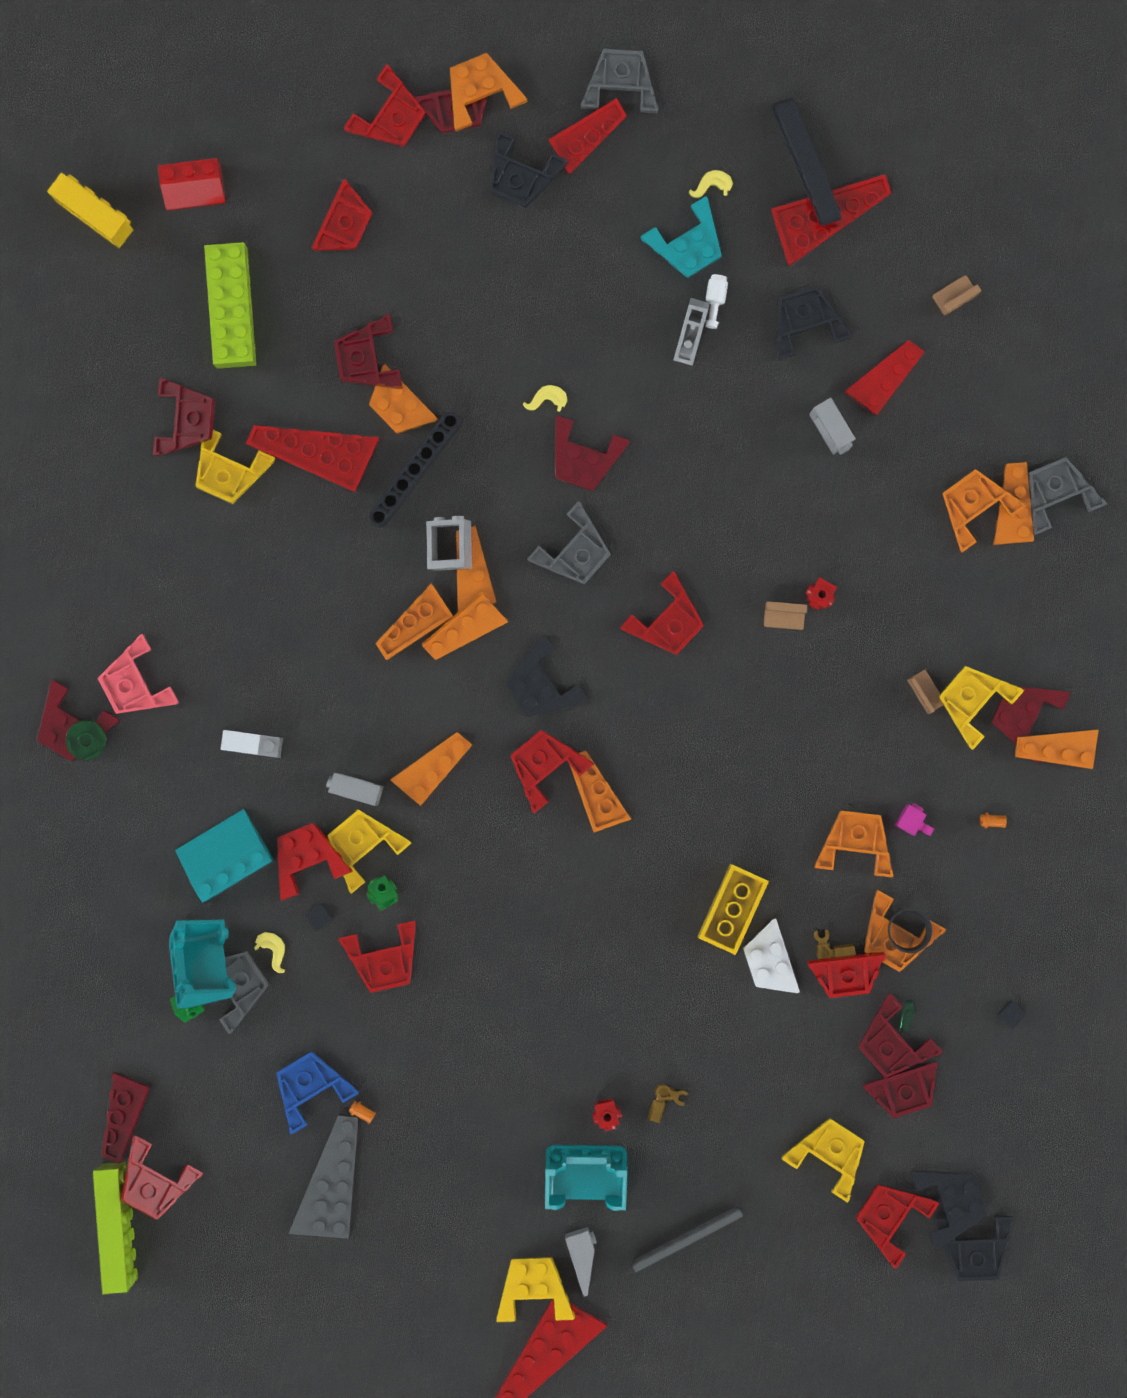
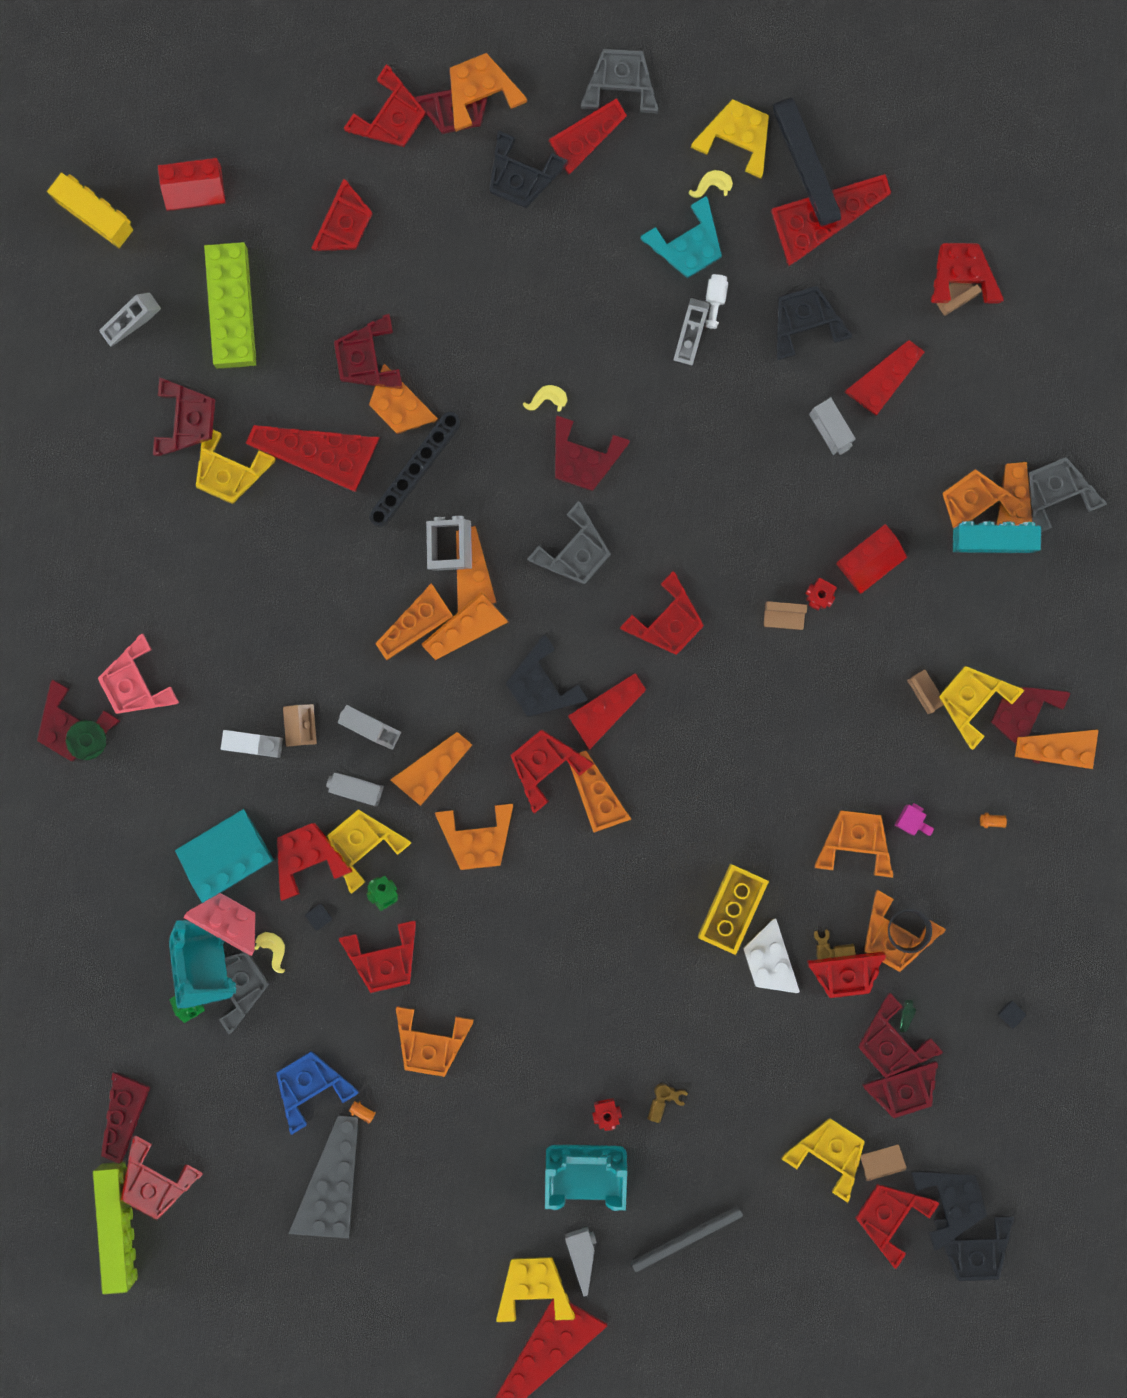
(129, 318): none -> light grey slope
(226, 921): none -> coral wing
(299, 725): none -> medium nougat panel
(369, 727): none -> light grey slope
(428, 1051): none -> orange wing
(477, 846): none -> orange wing
(601, 713): none -> red wing
(741, 127): none -> yellow wing
(872, 559): none -> red slope
(883, 1162): none -> medium nougat panel
(964, 265): none -> red wing
(997, 538): none -> teal brick

